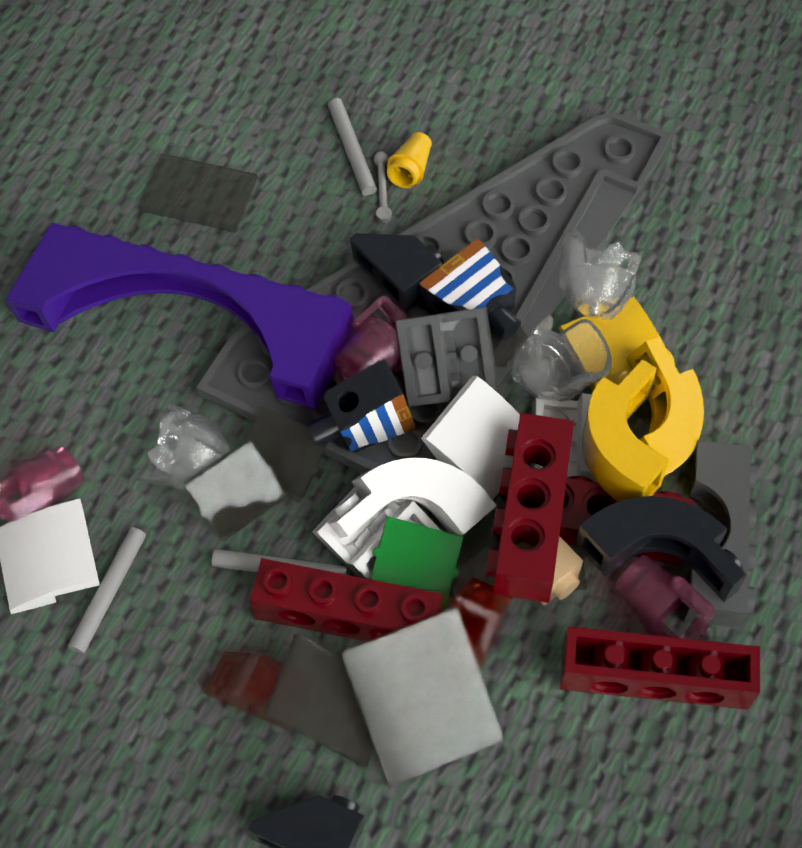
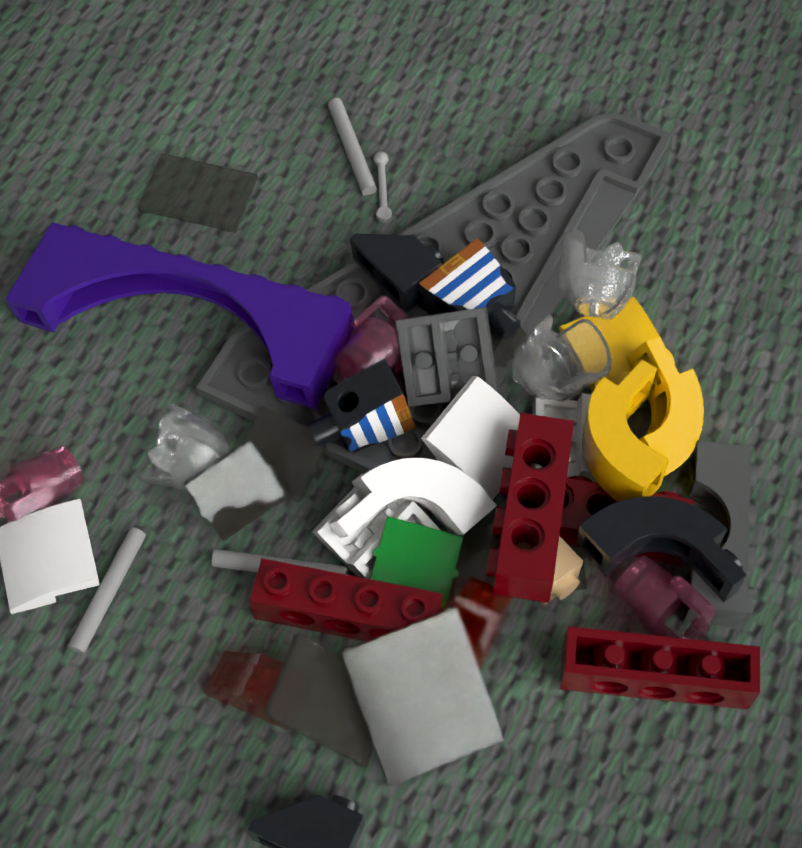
(409, 161): yellow cone -> none

